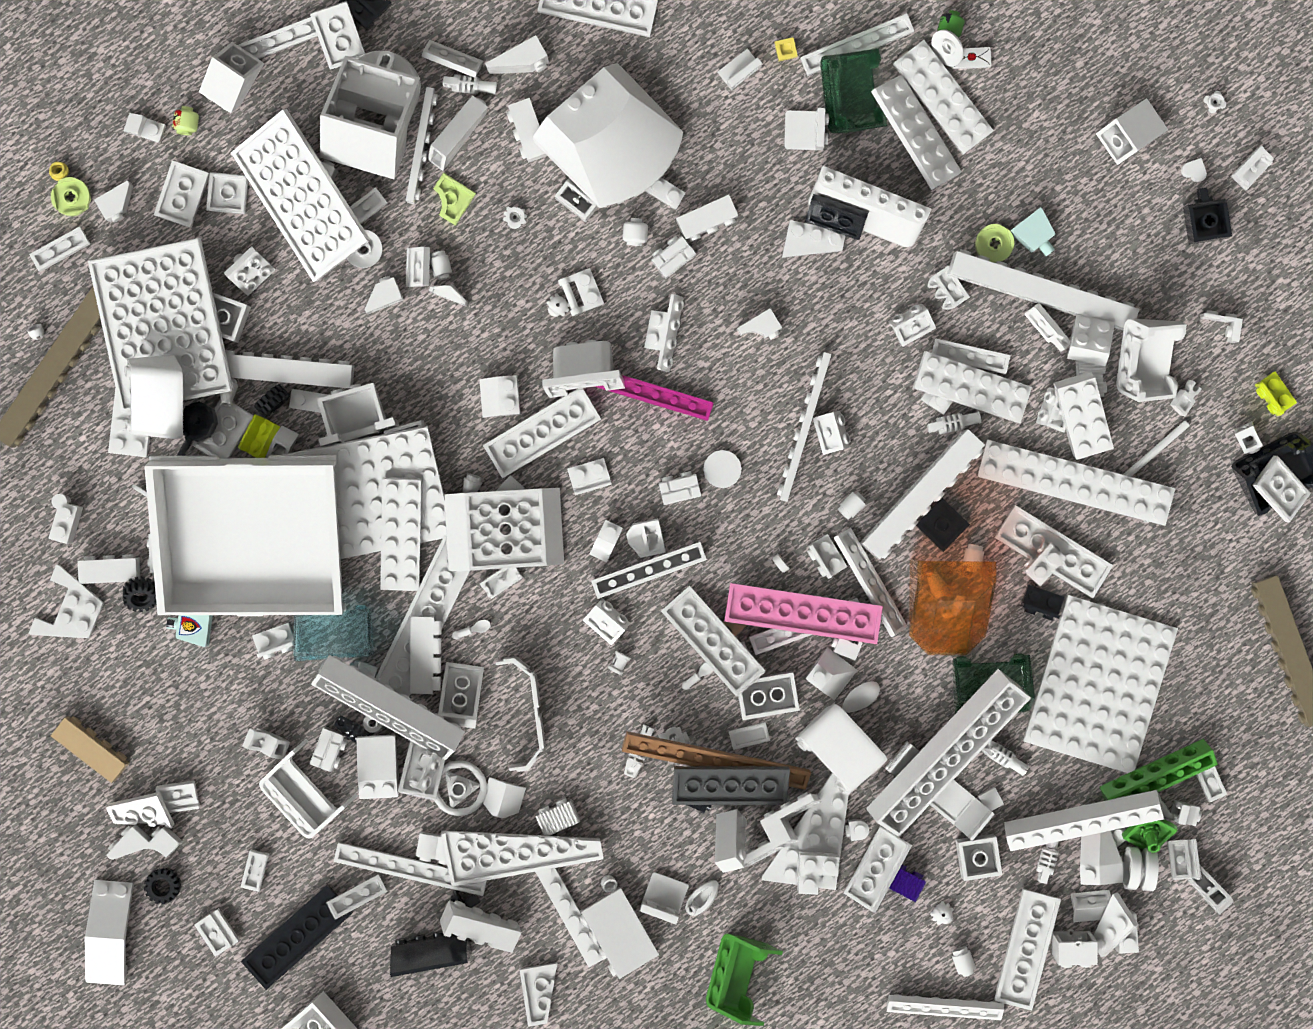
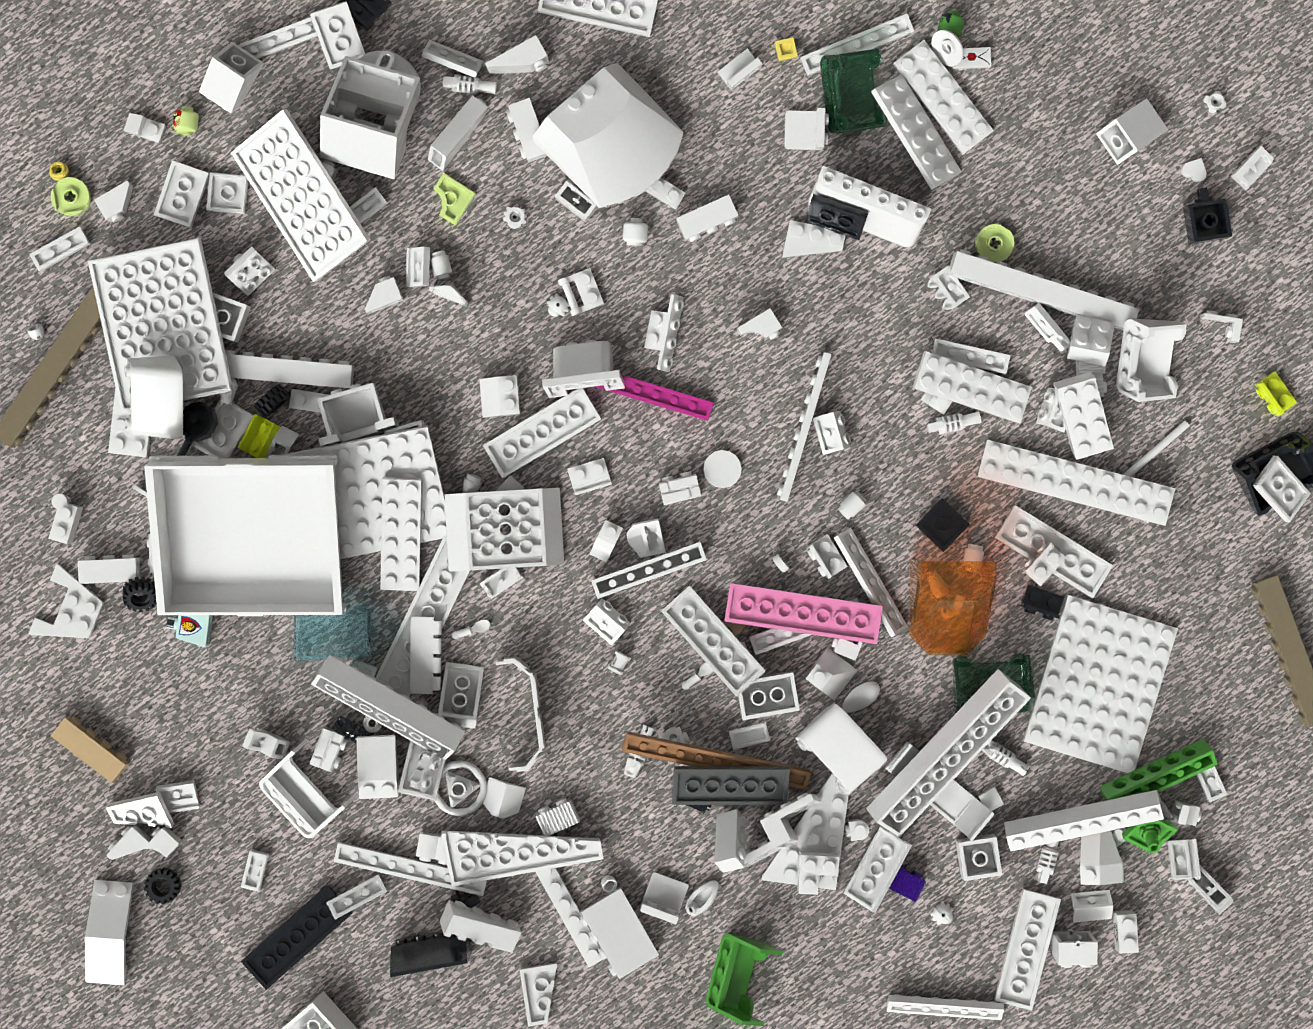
(217, 932): white plate -> none
(274, 640): white bracket -> none
(373, 253): white dish -> none
(423, 137): white plate -> none
(673, 257): white brick -> none
(912, 324): white bracket -> none
(922, 493): white brick -> none
(963, 961): white brick -> none
(1035, 232): light aqua torso -> none
(1114, 925): white wing -> none
(1140, 869): white wheel -> none
(1184, 398): white plate -> none
(1244, 431): white brick -> none

